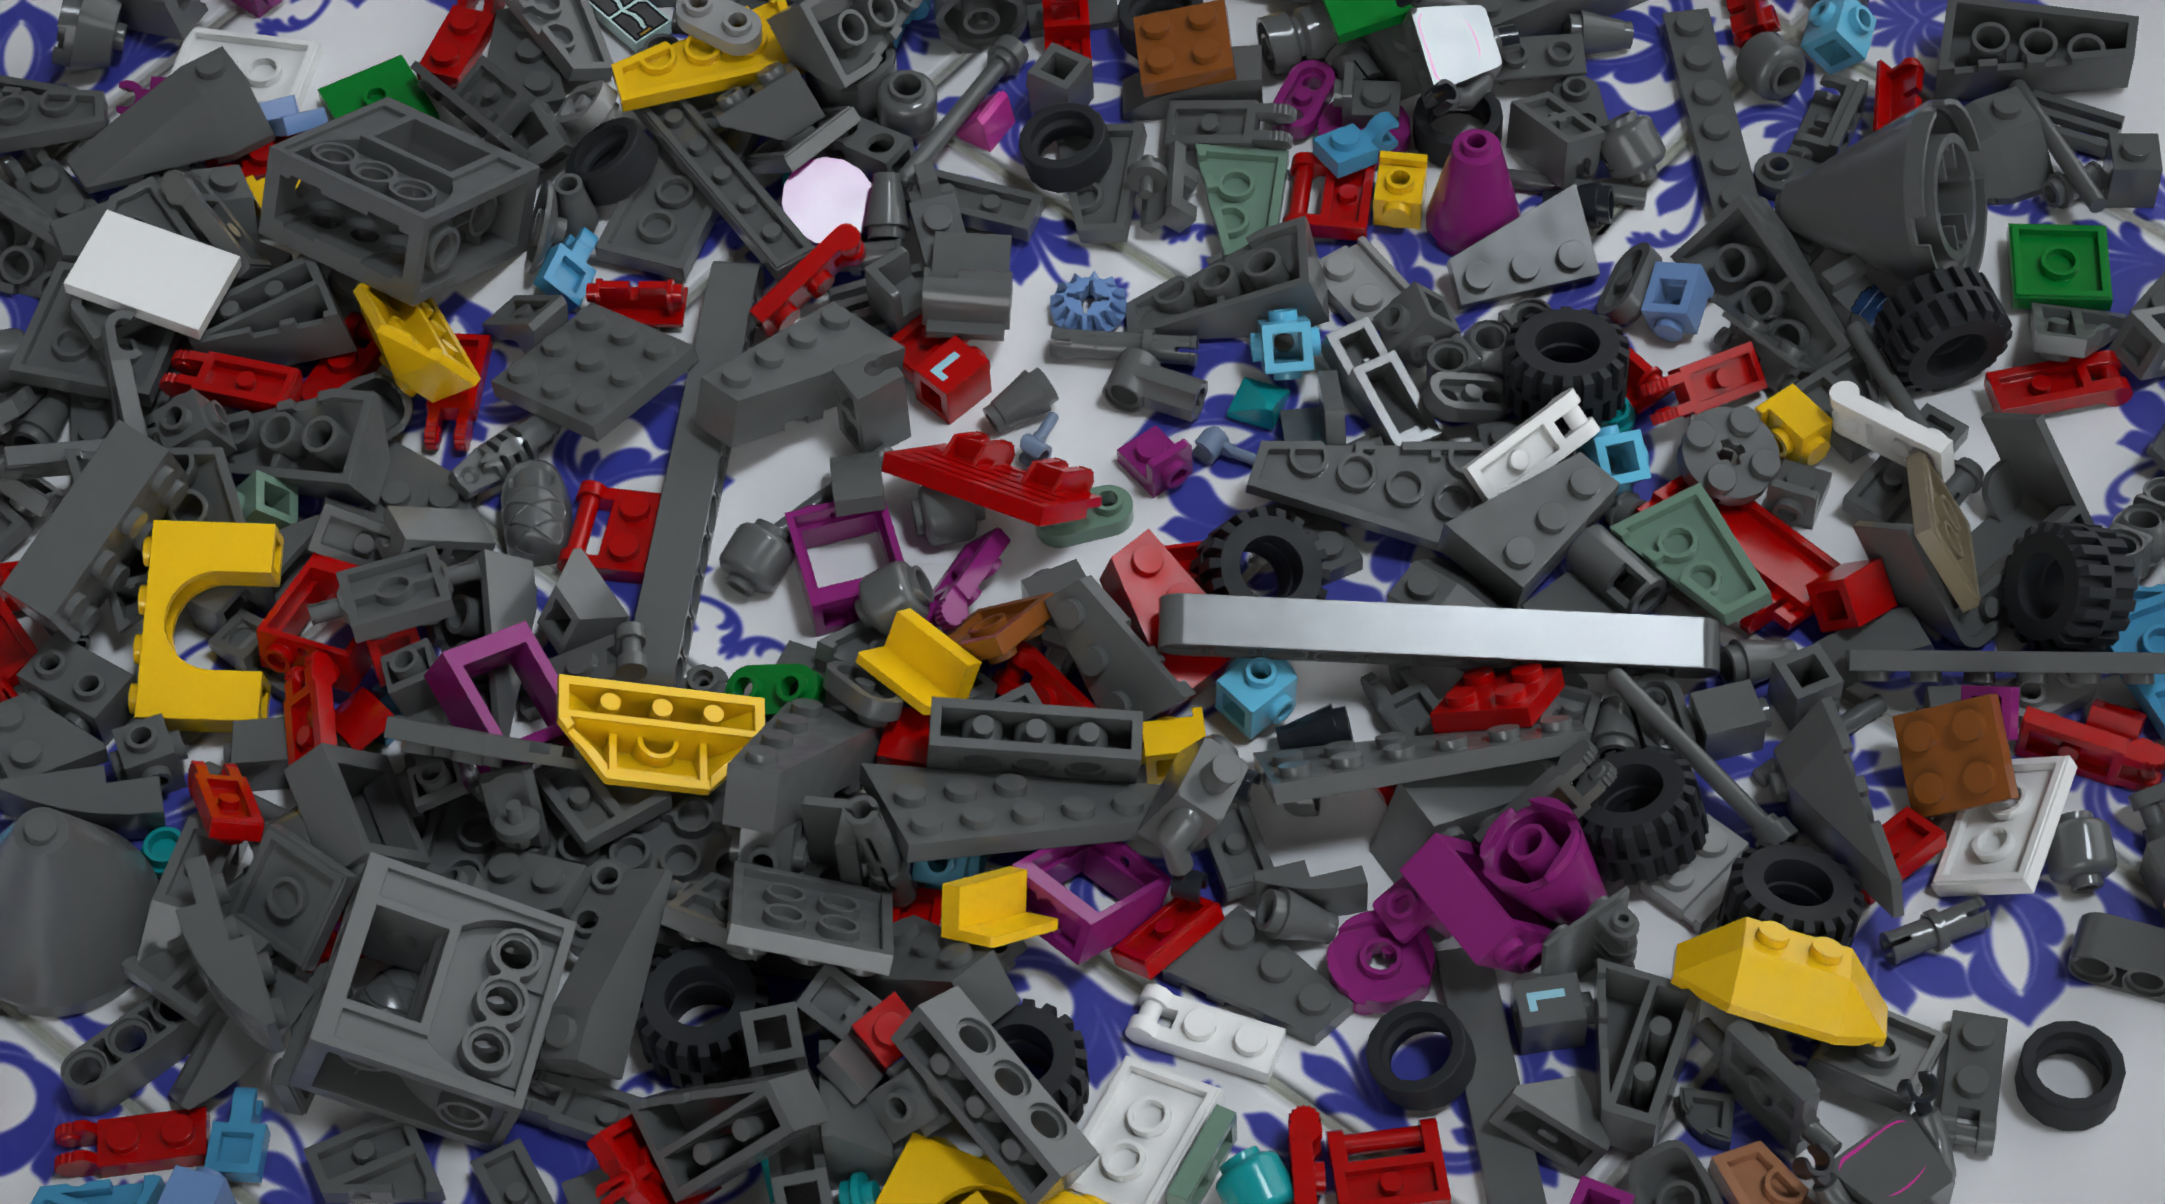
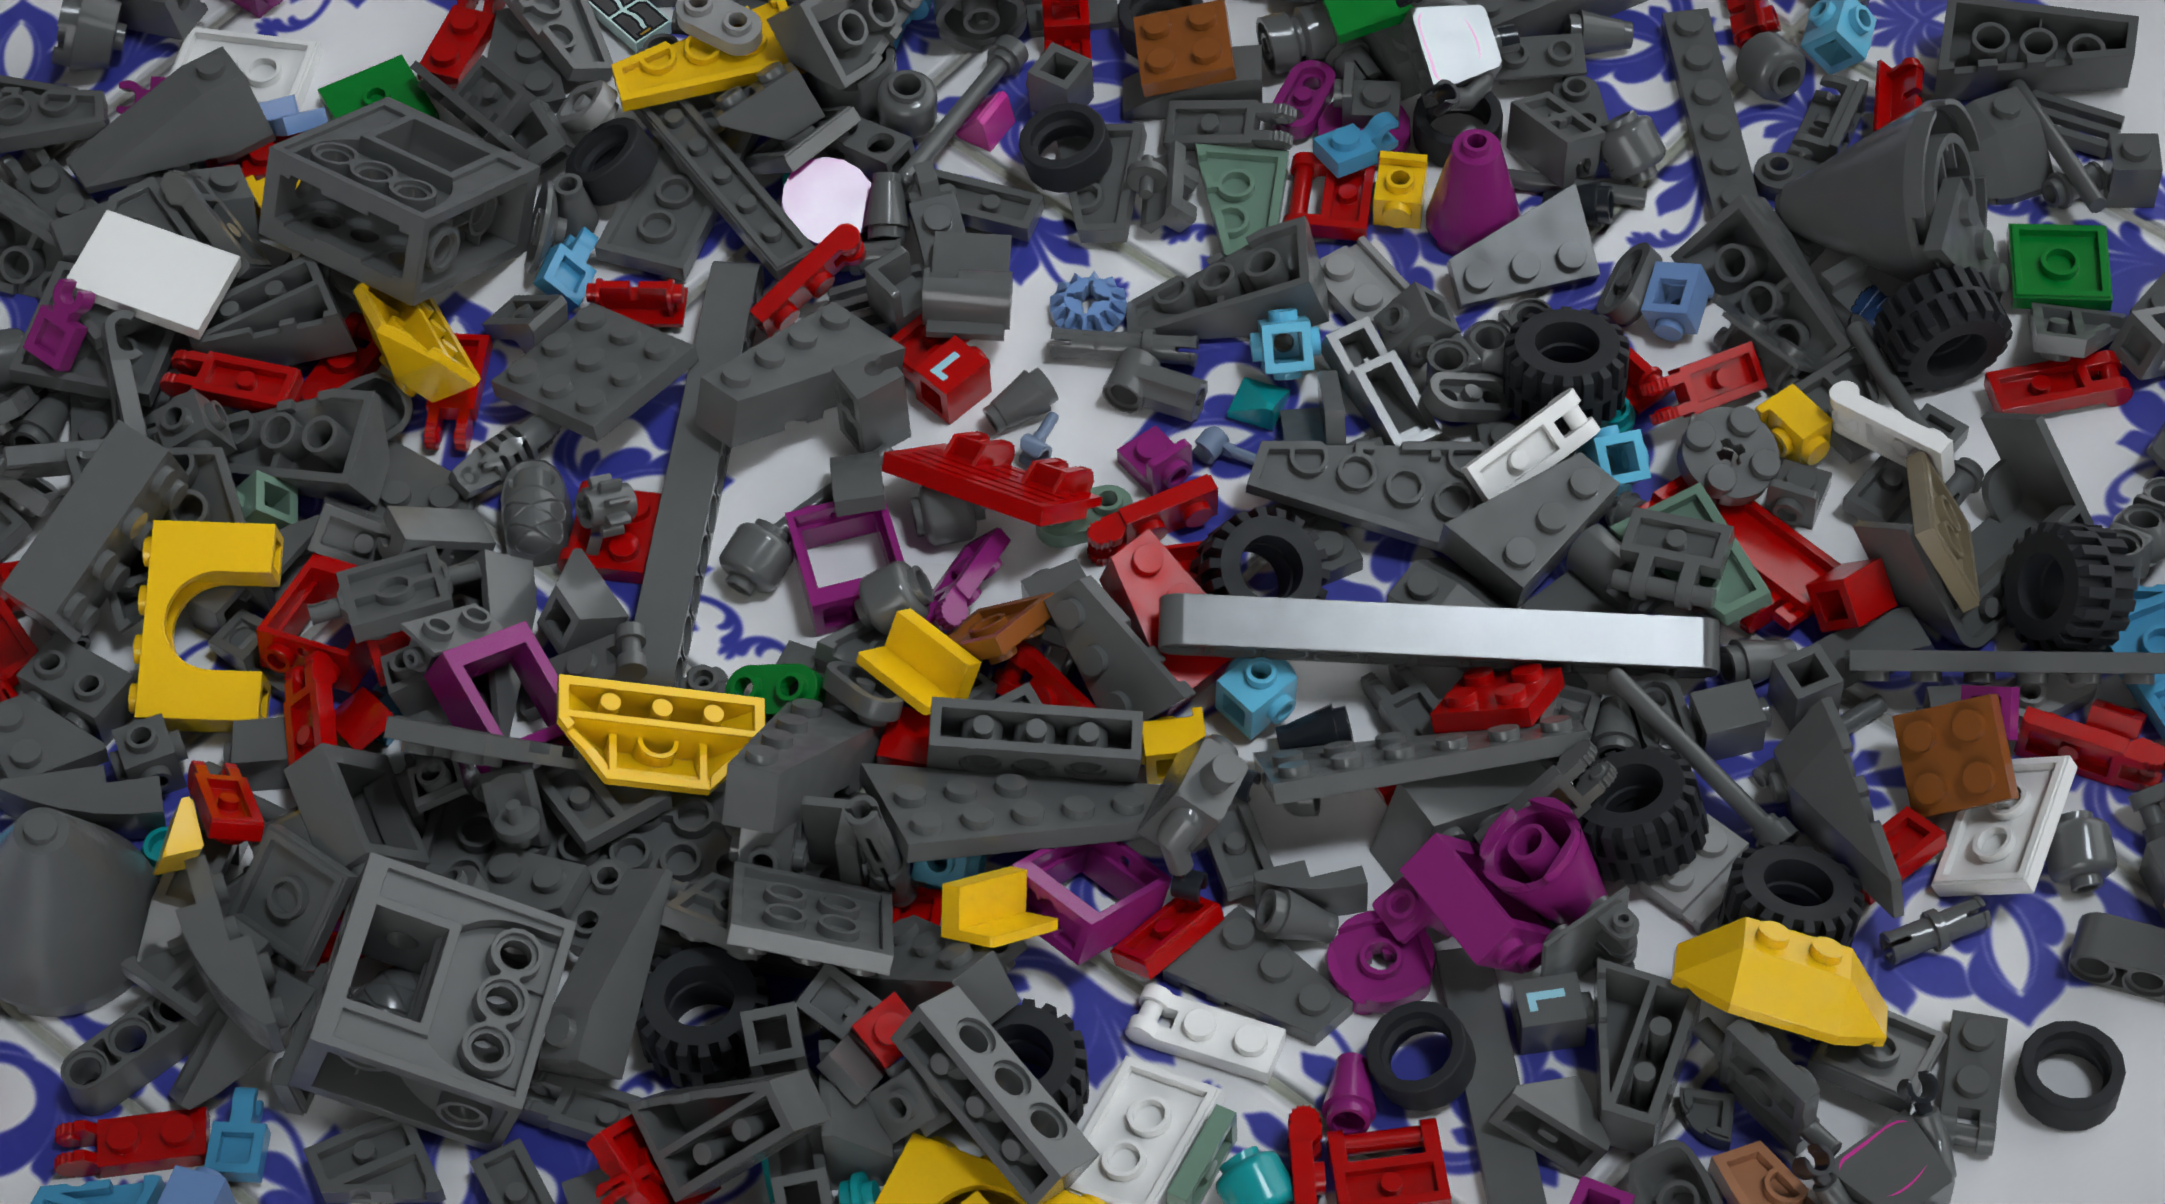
(56, 329): none -> magenta plate
(181, 840): none -> yellow slope
(443, 632): none -> dark grey hinge
(606, 505): none -> dark grey gear
(1162, 513): none -> red hinge
(1350, 1096): none -> magenta cone
(1674, 544): none -> dark grey plate
(1960, 237): none -> dark grey wing

